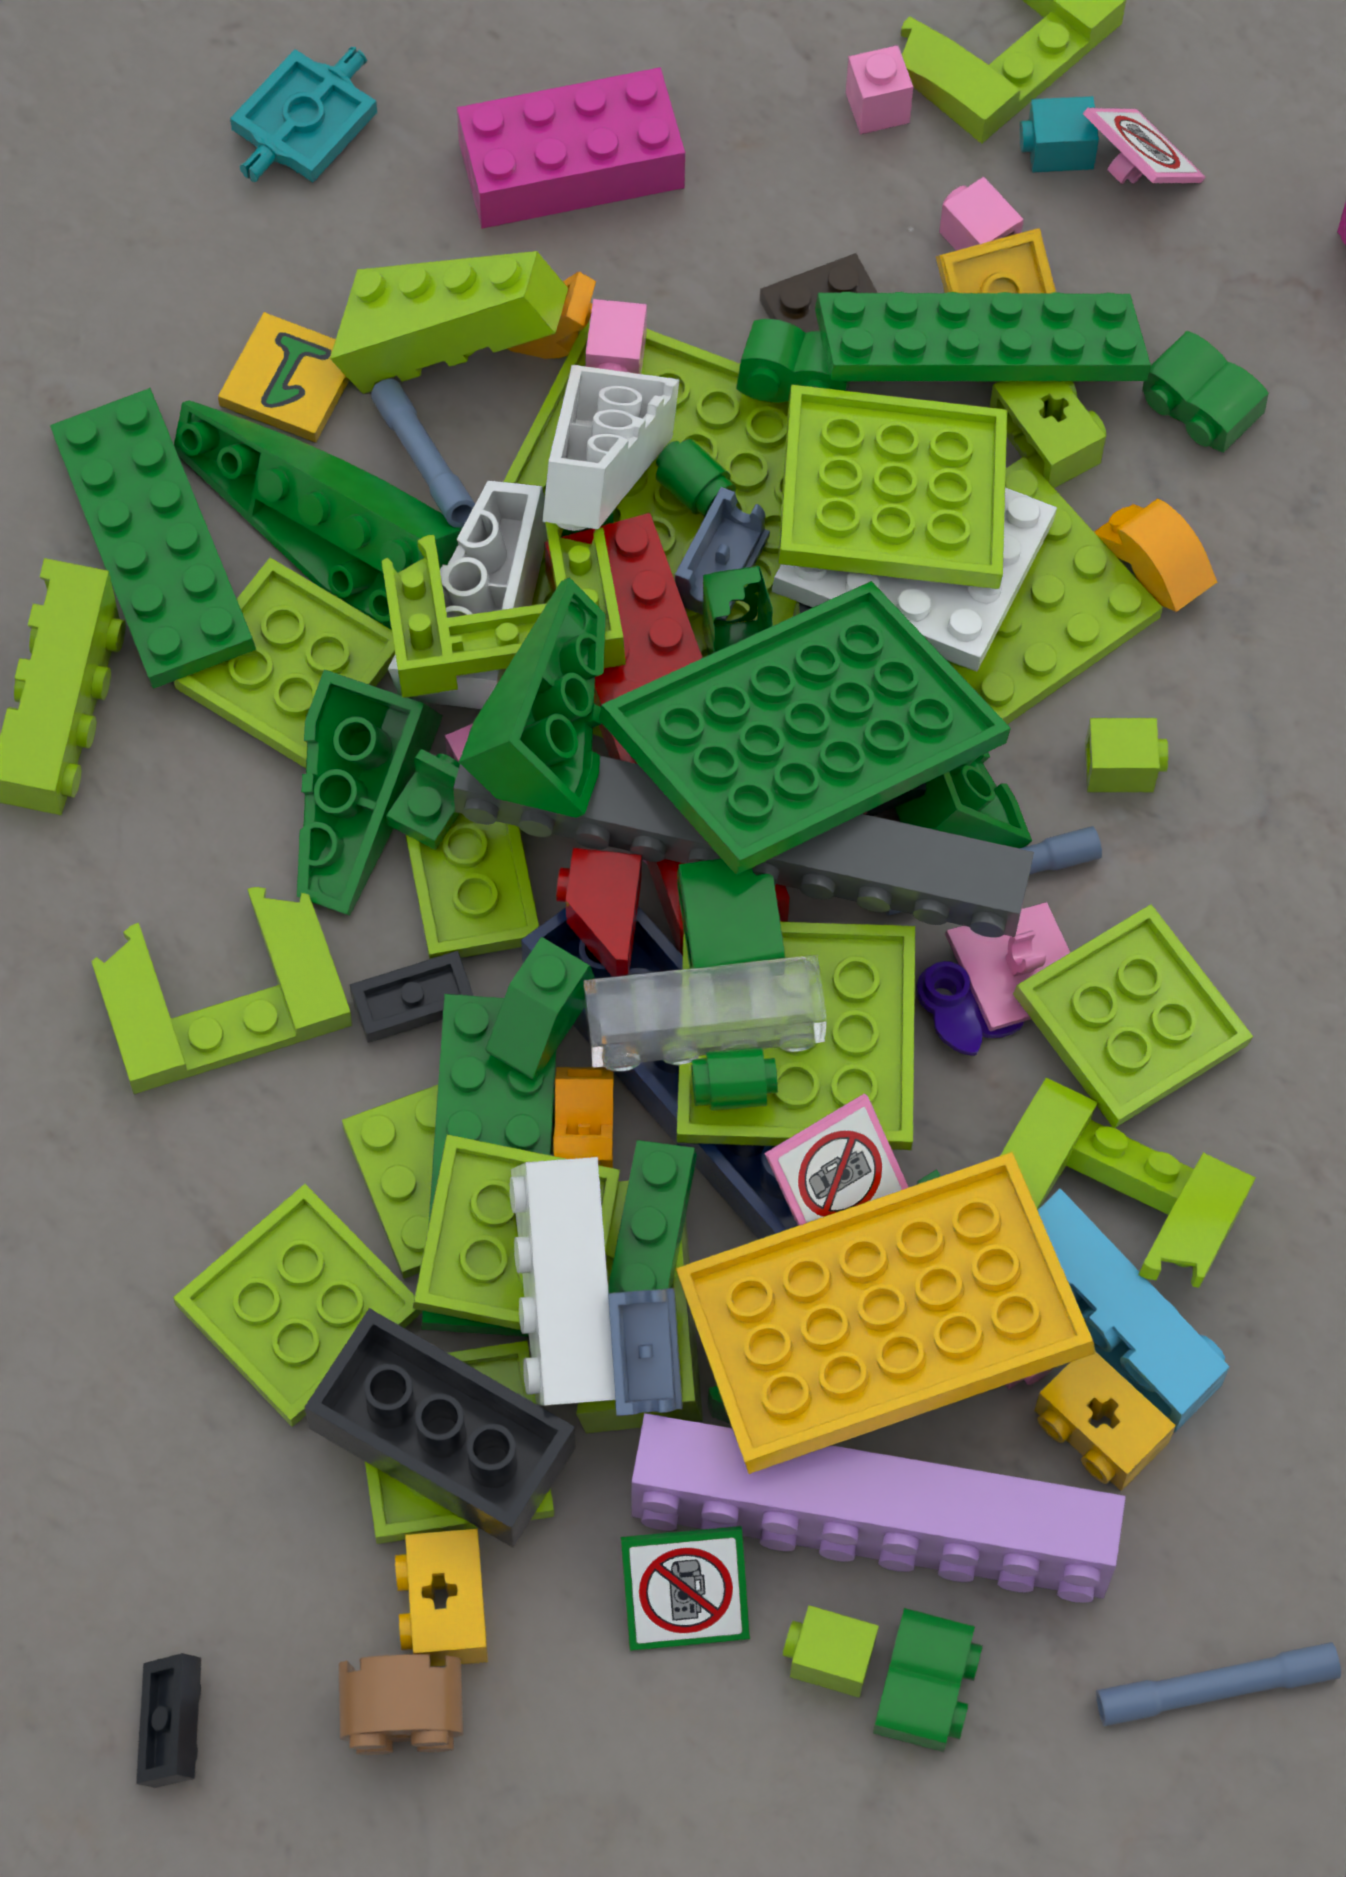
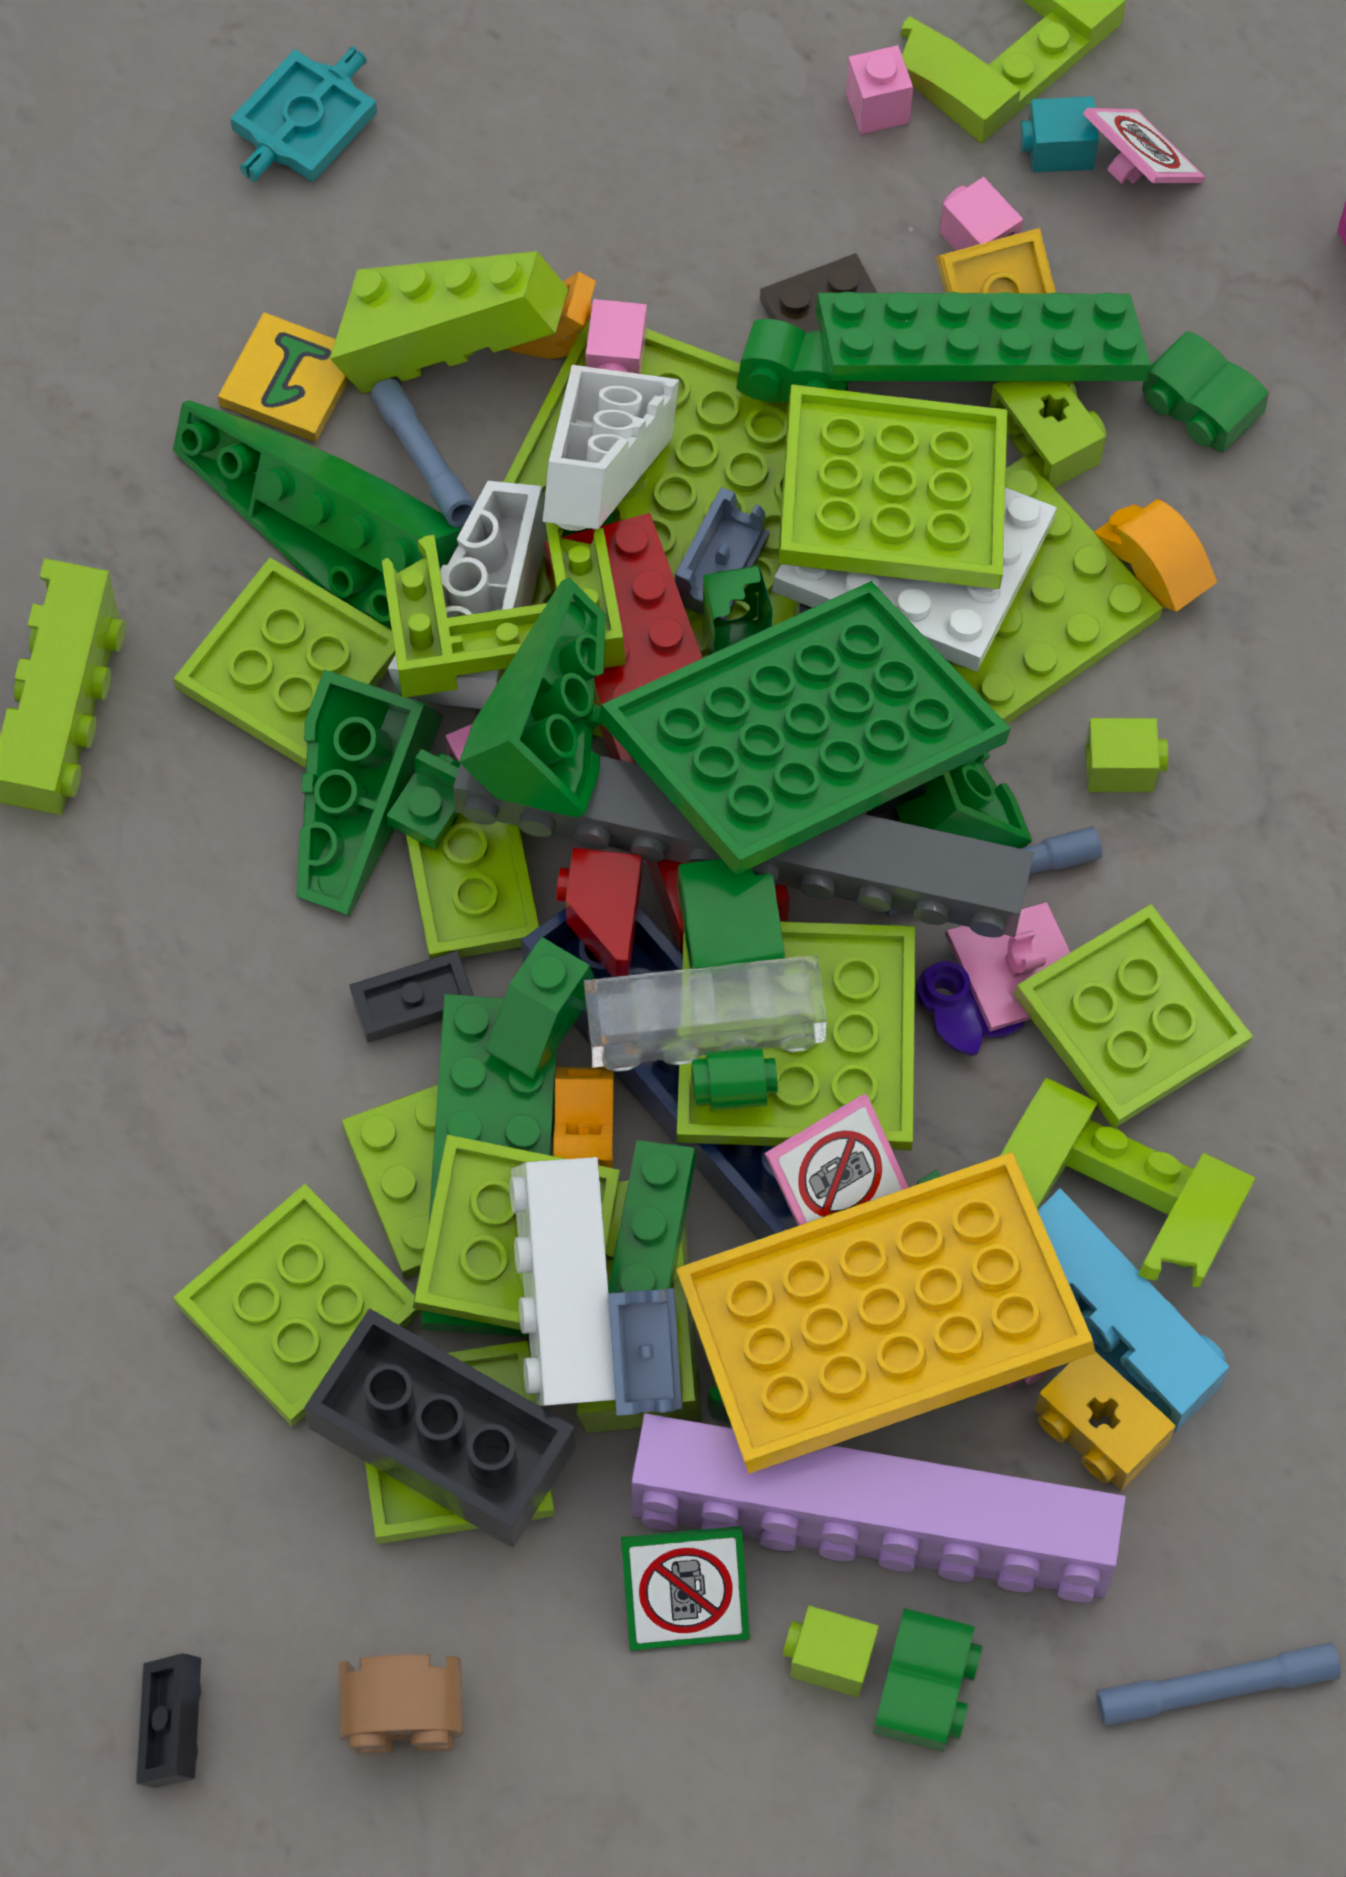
(152, 538): green plate -> none
(169, 1049): lime wedge -> none
(451, 1563): yellow brick -> none
(571, 147): dark pink brick -> none
(691, 475): green brick -> none

